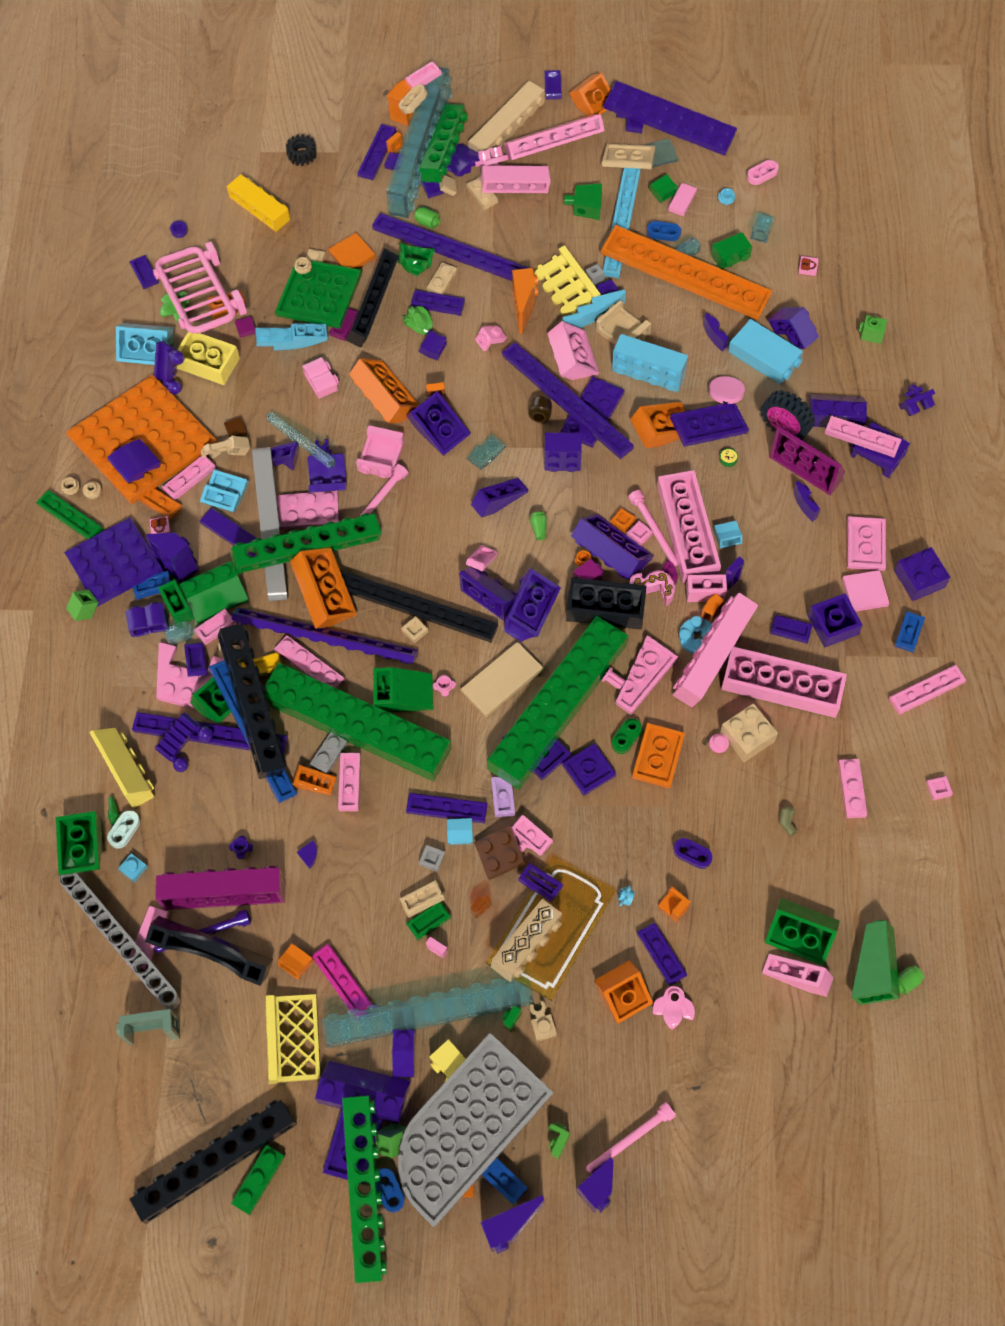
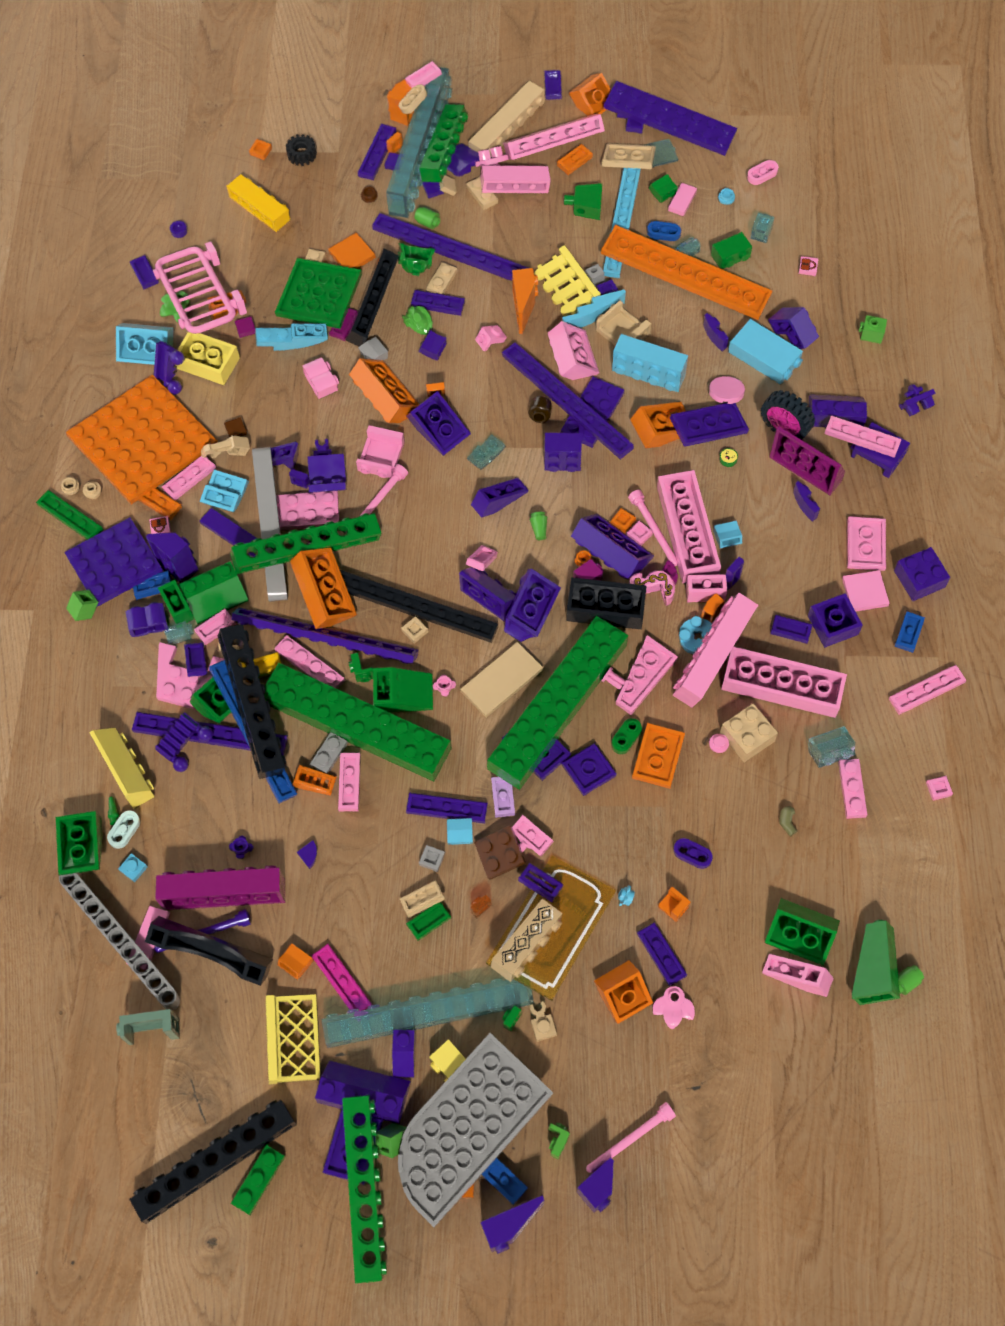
(133, 460): dark purple slope -> none
(260, 149): none -> orange plate
(299, 478): none -> dark purple tile
(302, 265): tan plate -> none
(302, 441): clear light blue axle -> none
(361, 675): none -> green bracket
(369, 194): none -> reddish brown plate
(373, 350): none -> light grey piece
(389, 1191): blue plate -> none
(436, 947): bright pink tile -> none
(574, 159): none -> orange plate
(831, 747): none -> clear light blue piece

